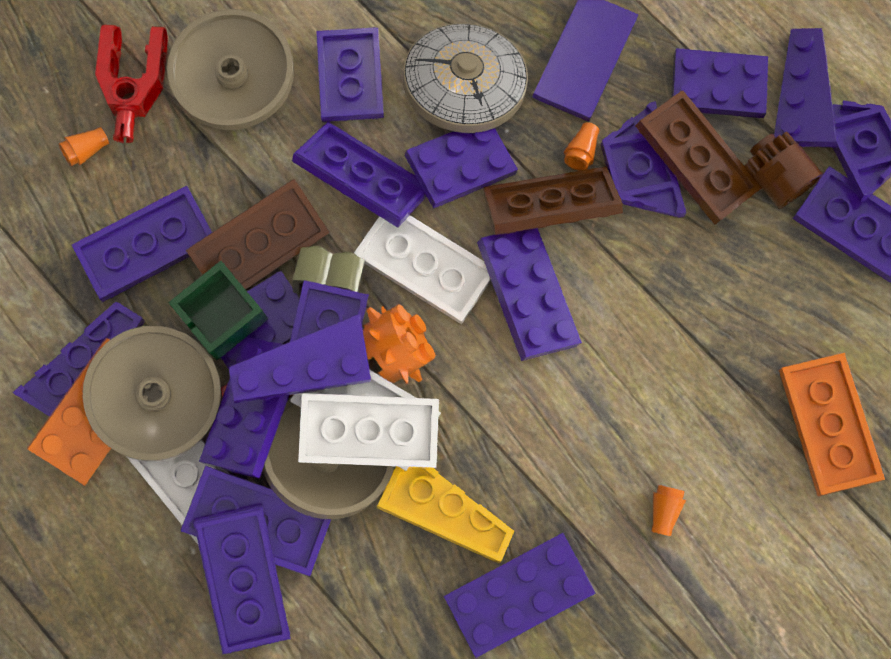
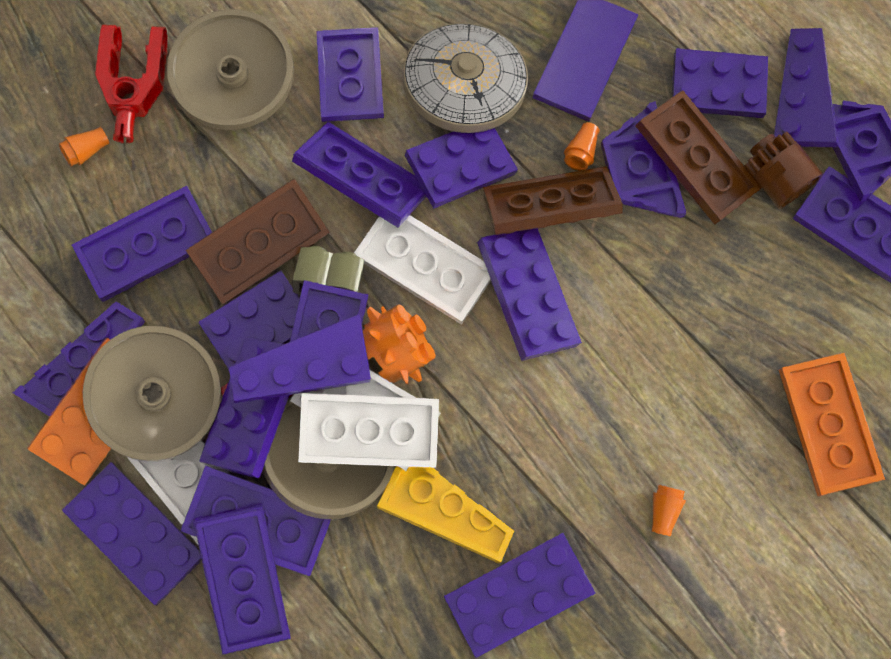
(133, 533): none -> dark purple plate
(219, 309): dark green piece -> none

